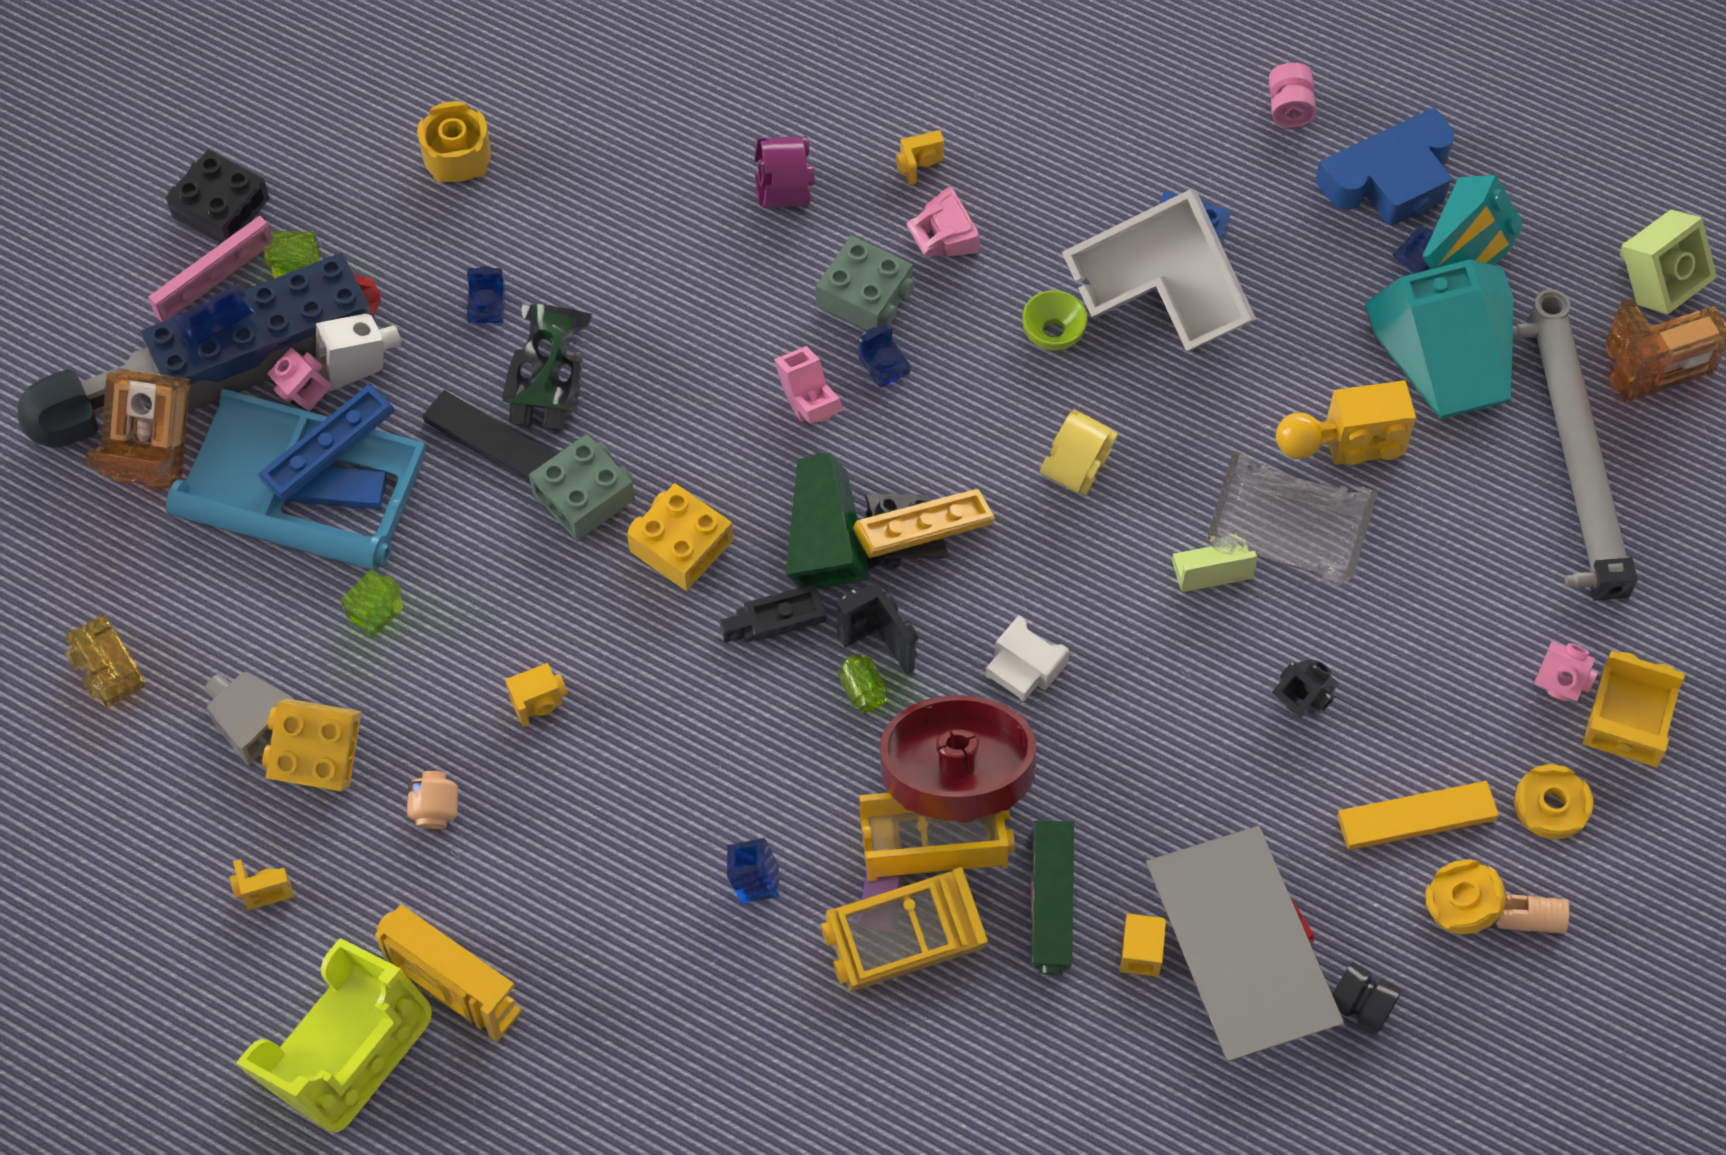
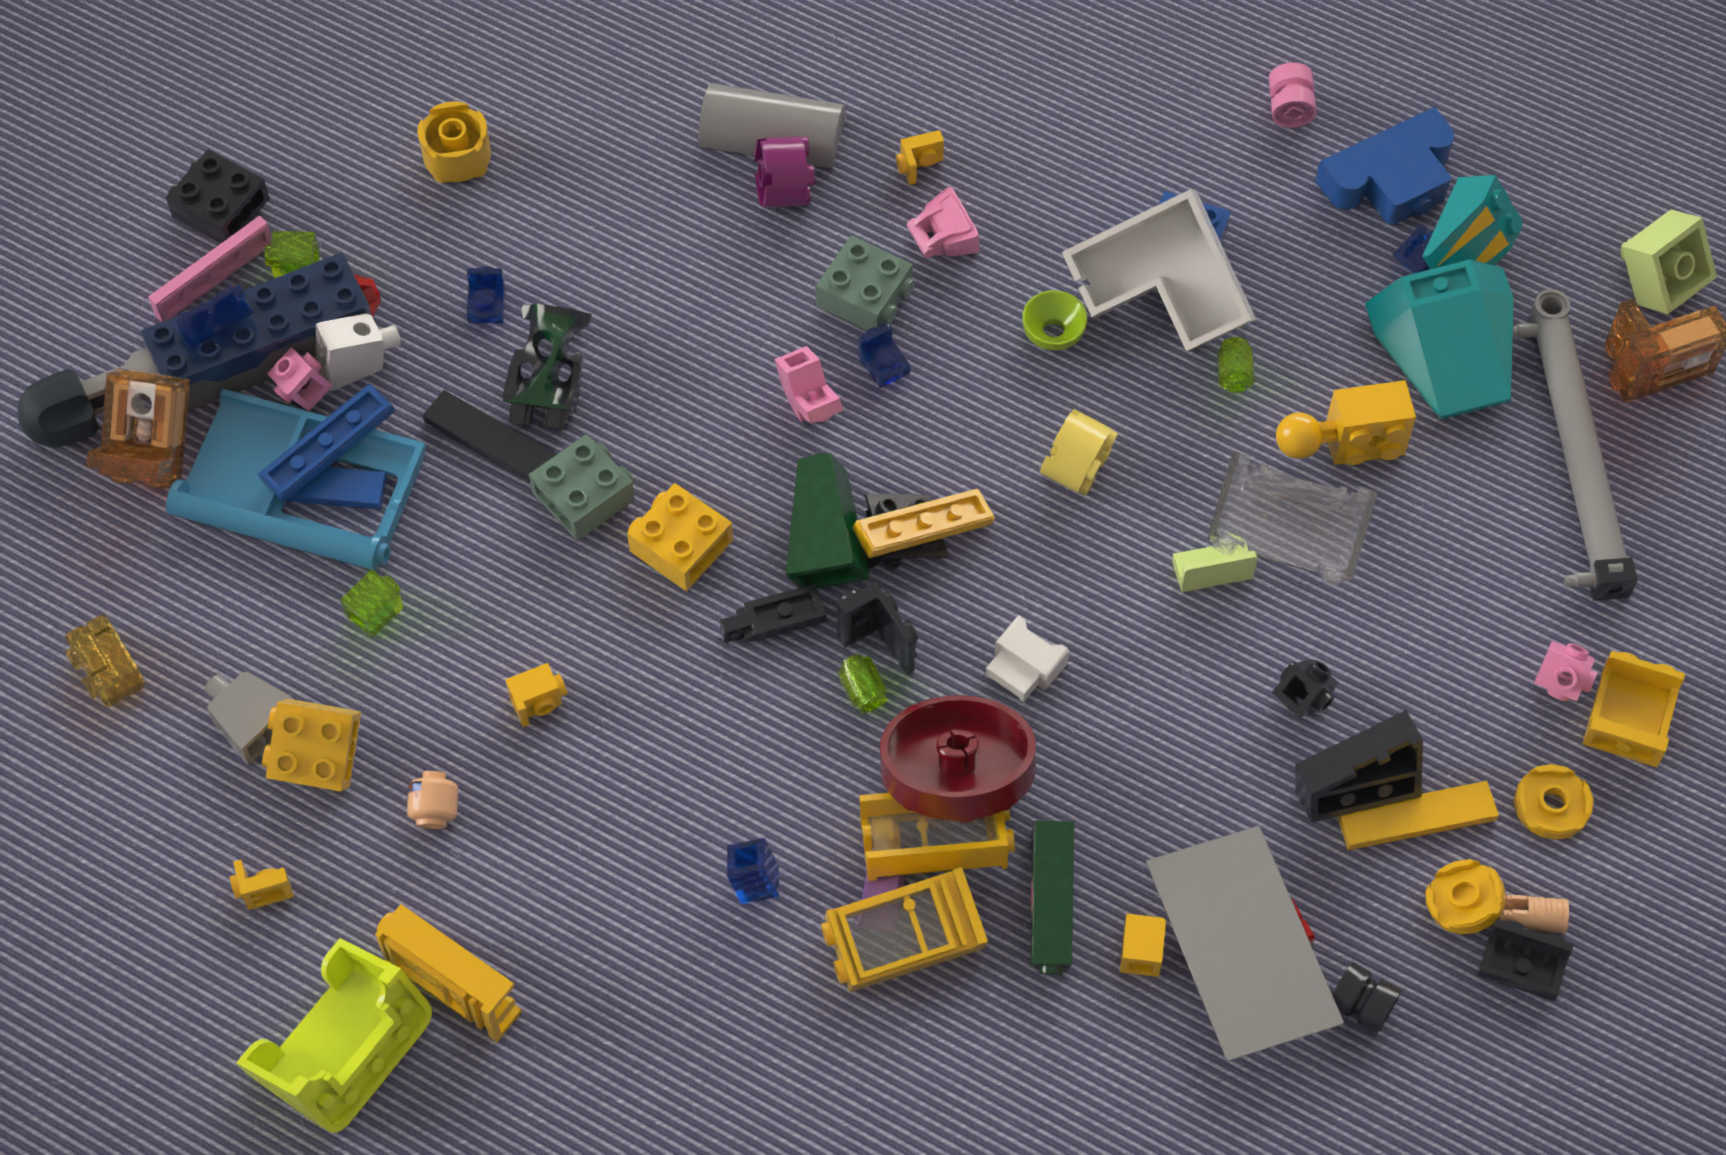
(739, 116): none -> light grey brick
(1235, 365): none -> clear neon green brick
(1363, 771): none -> black wedge
(1525, 959): none -> black bracket

